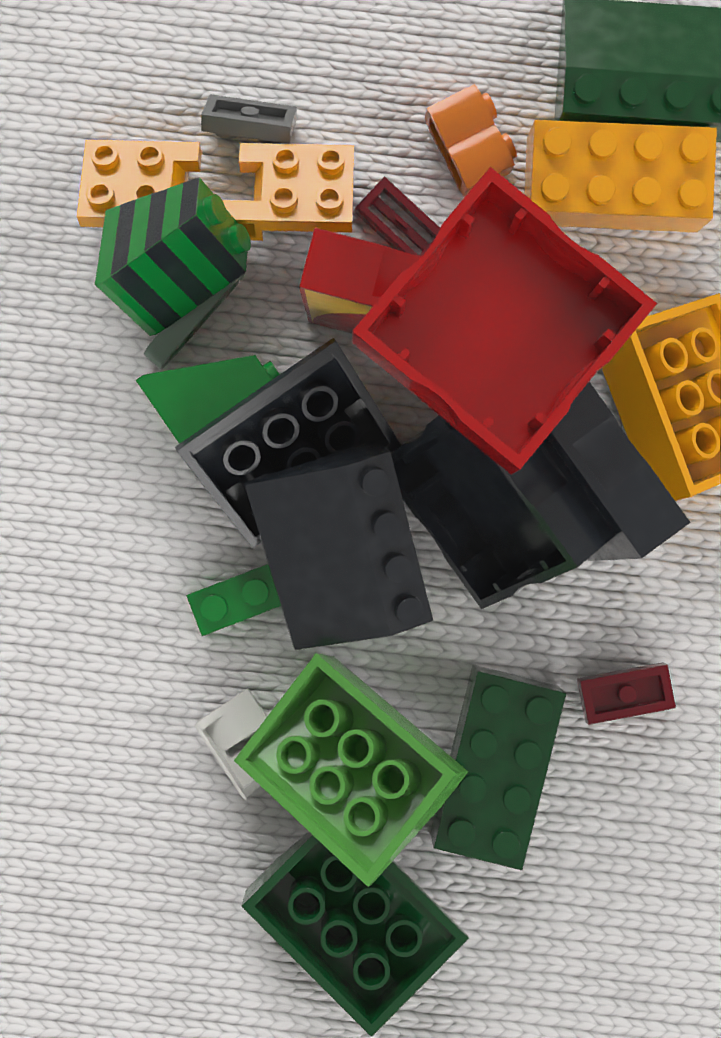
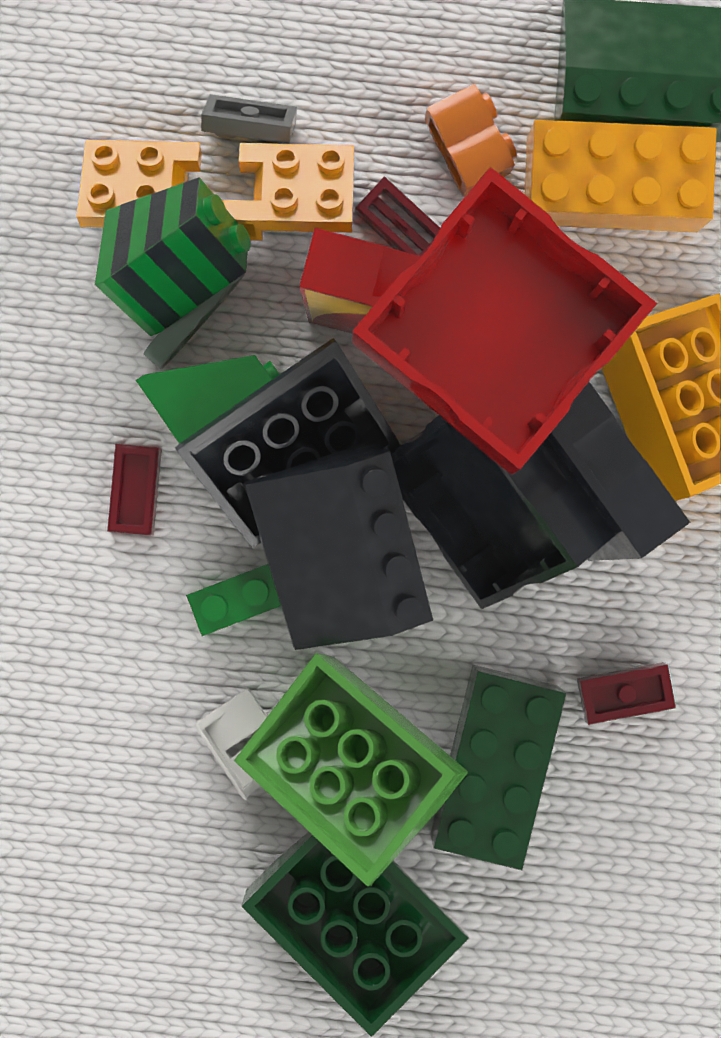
(134, 489): none -> dark red tile

